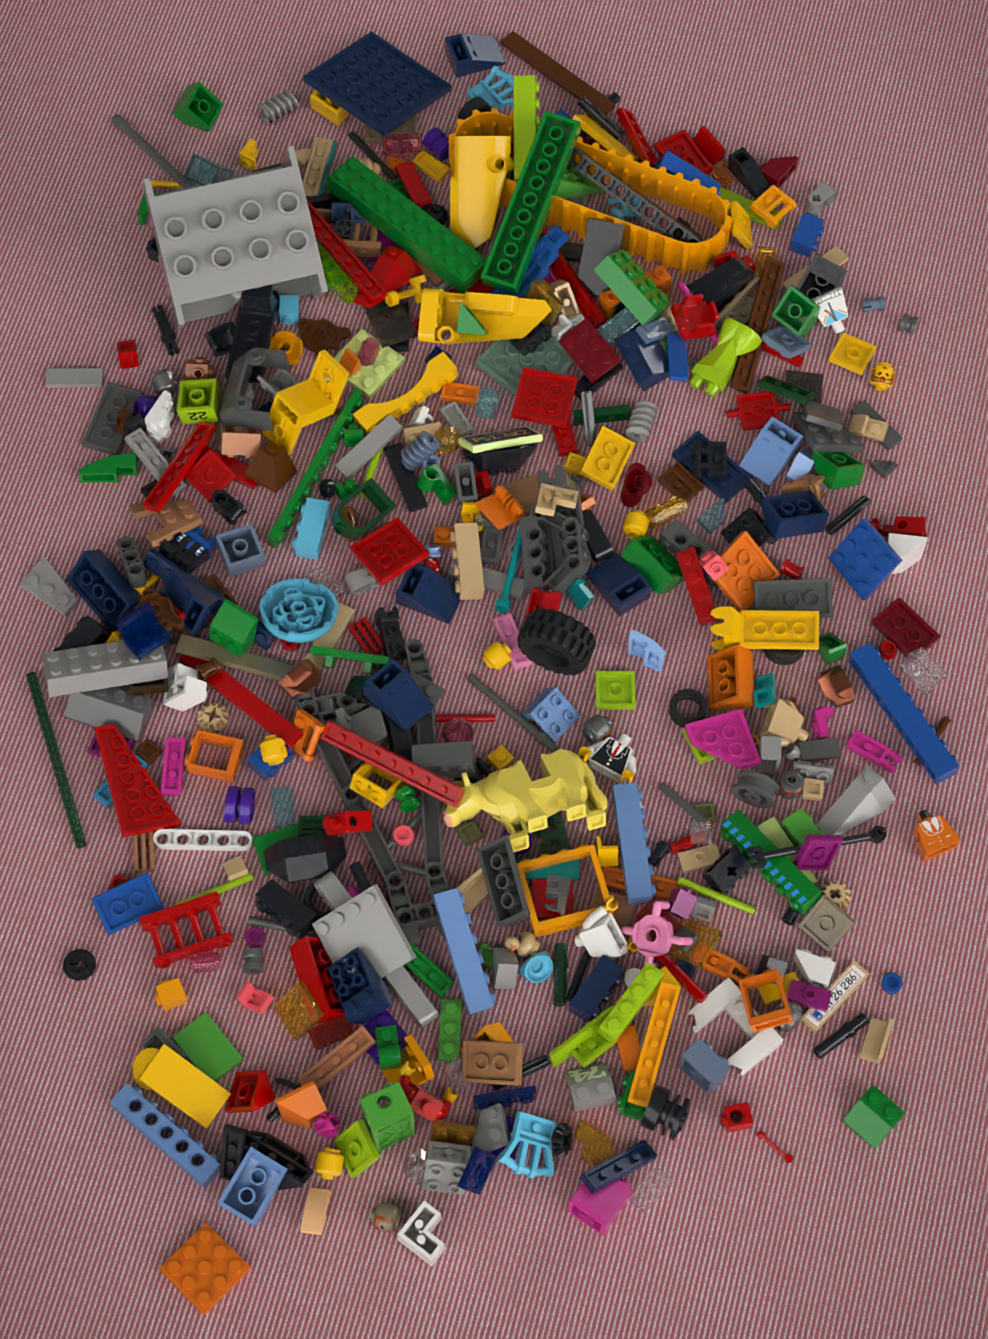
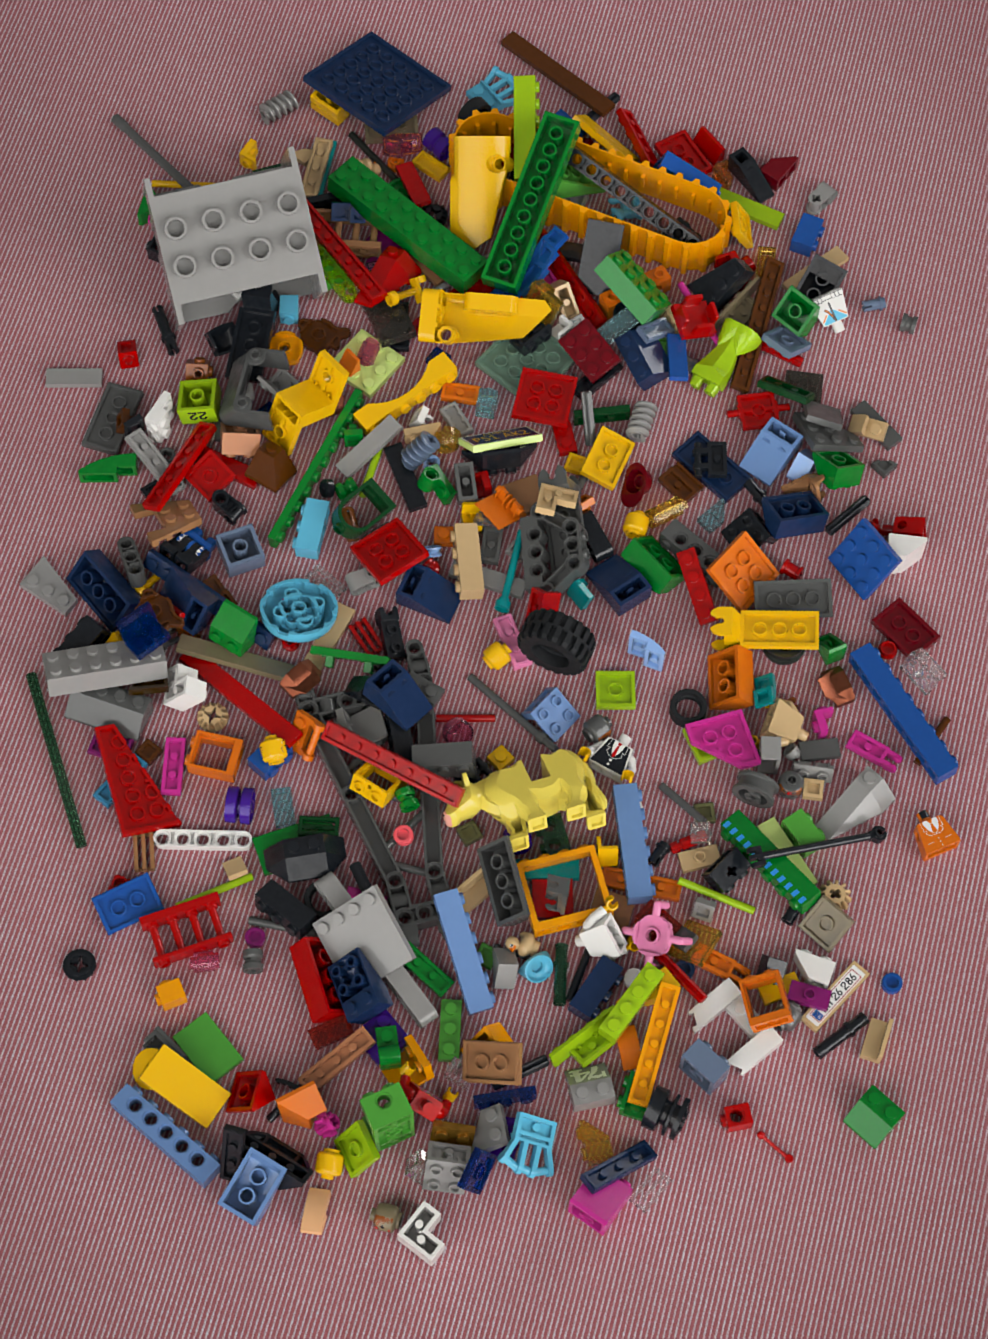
(144, 404): dark purple head -> none
(164, 380): flat silver head -> none
(198, 107): green slope -> none
(205, 171): clear light blue slope -> none
(205, 1269): orange plate -> none
(208, 668): reddish brown bush -> none
(254, 999): coral bracket -> none
(298, 1010): clear yellow tile -> none
(338, 823): red torso -> none
(344, 225): black wheel -> none
(469, 323): slope -> none
(472, 53): dark blue slope -> none
(561, 1139): black gear -> none
(600, 118): black pin -> none
(681, 902): magenta brick -> none
(713, 564): coral bracket -> none
(769, 201): light orange plate -> none
(817, 851): magenta tile -> none
(852, 353): yellow plate -> none
(882, 376): yellow head -> none

